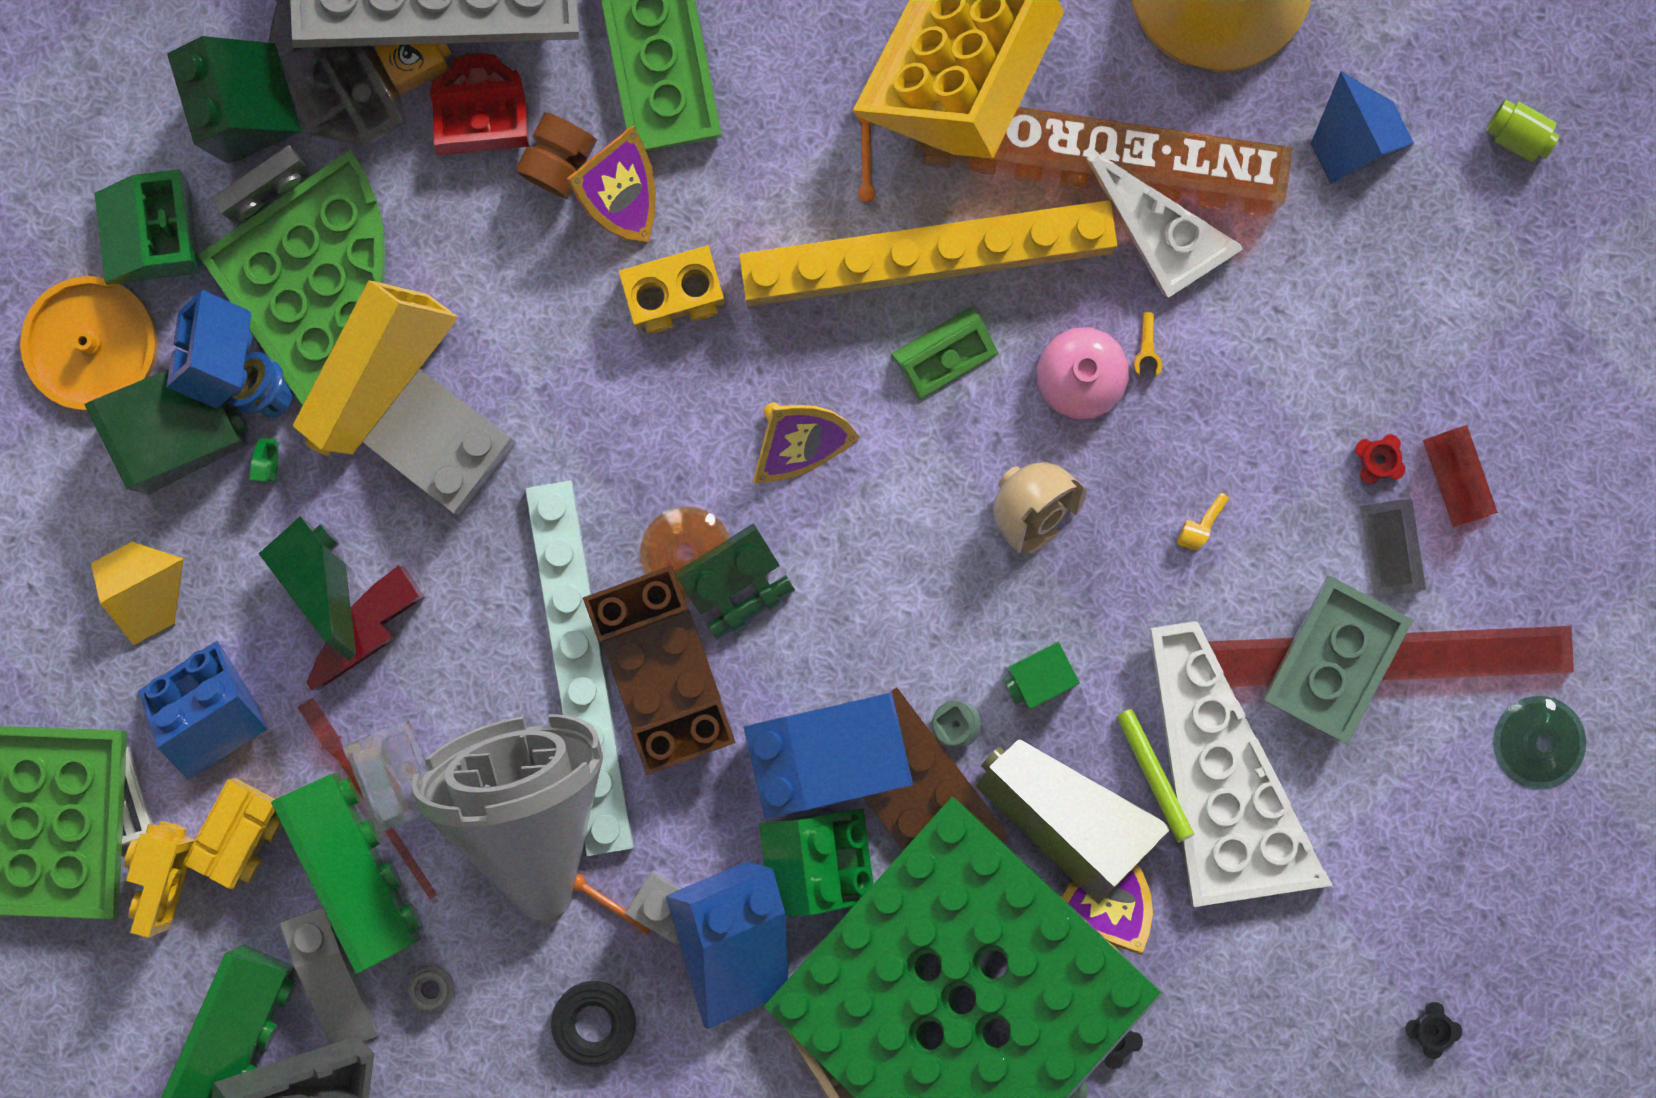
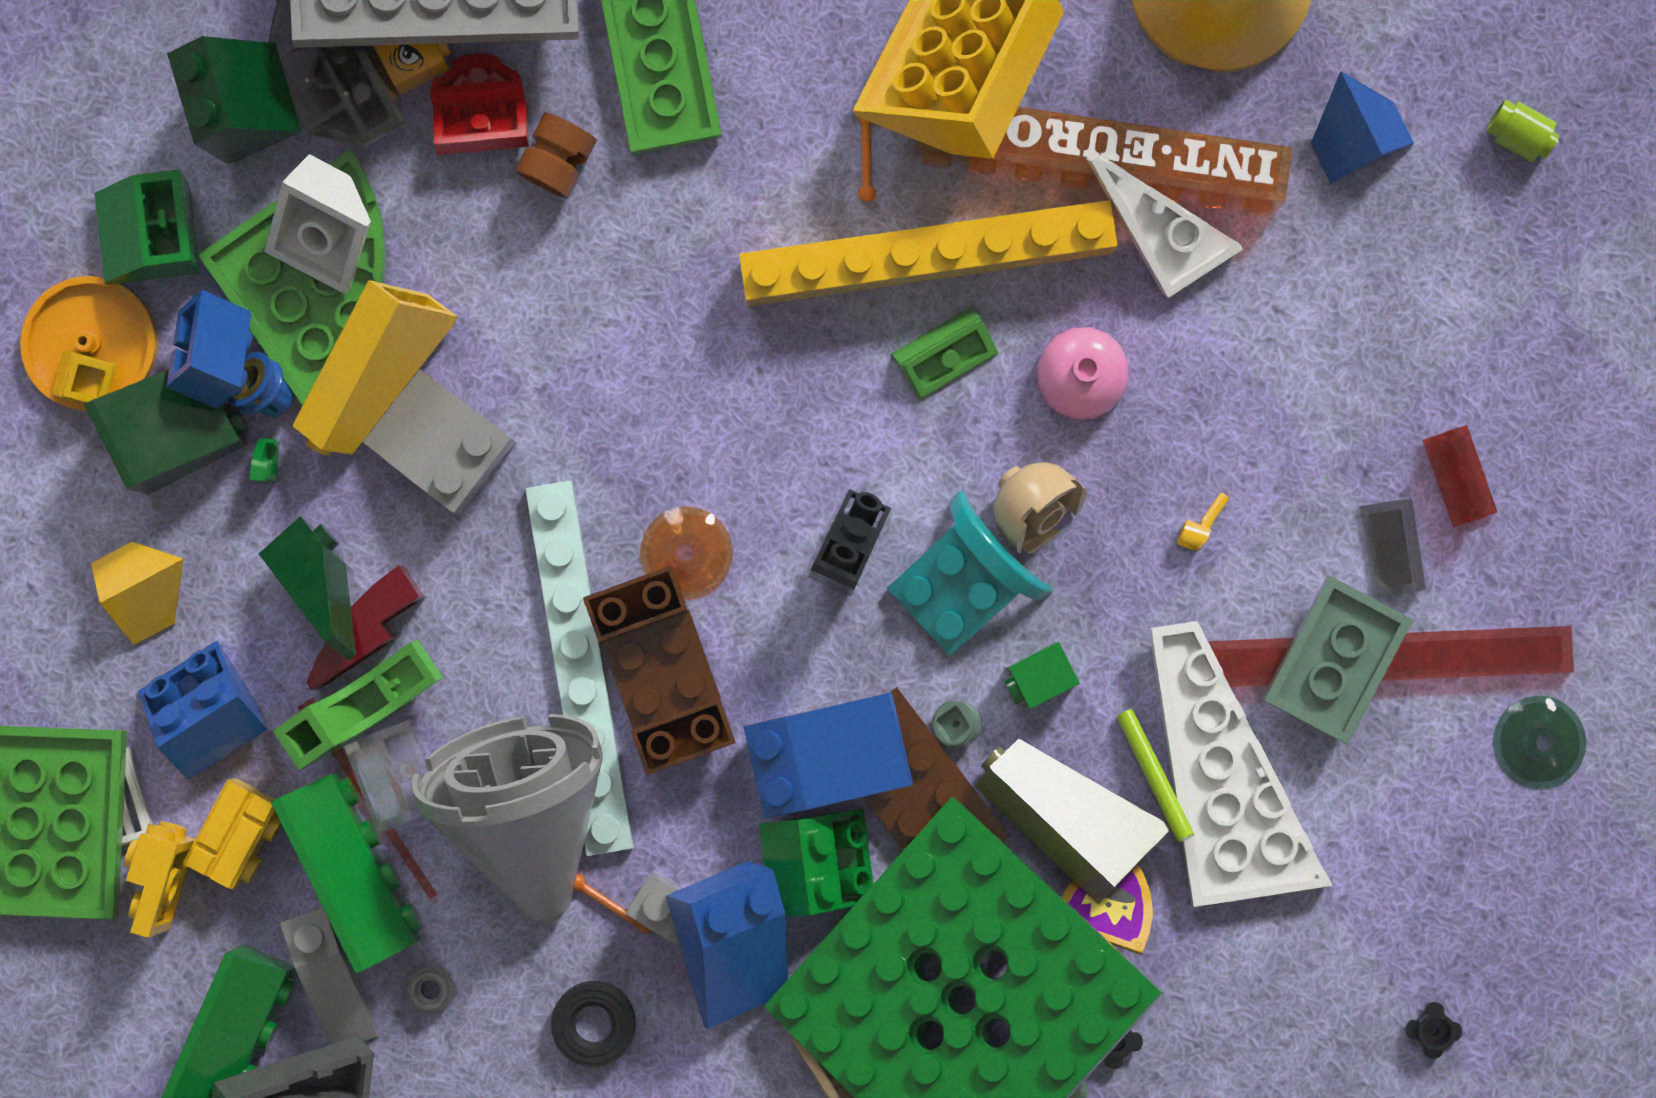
(82, 377): none -> yellow slope
(260, 185): flat silver plate -> none
(319, 224): none -> white slope
(359, 706): none -> bright green arch
(619, 187): shield -> none
(669, 276): yellow brick -> none
(728, 570): dark green plate -> none
(800, 440): shield -> none
(849, 543): none -> black slope
(963, 580): none -> teal piece
(1147, 345): yellow hand -> none
(1392, 464): red plate -> none

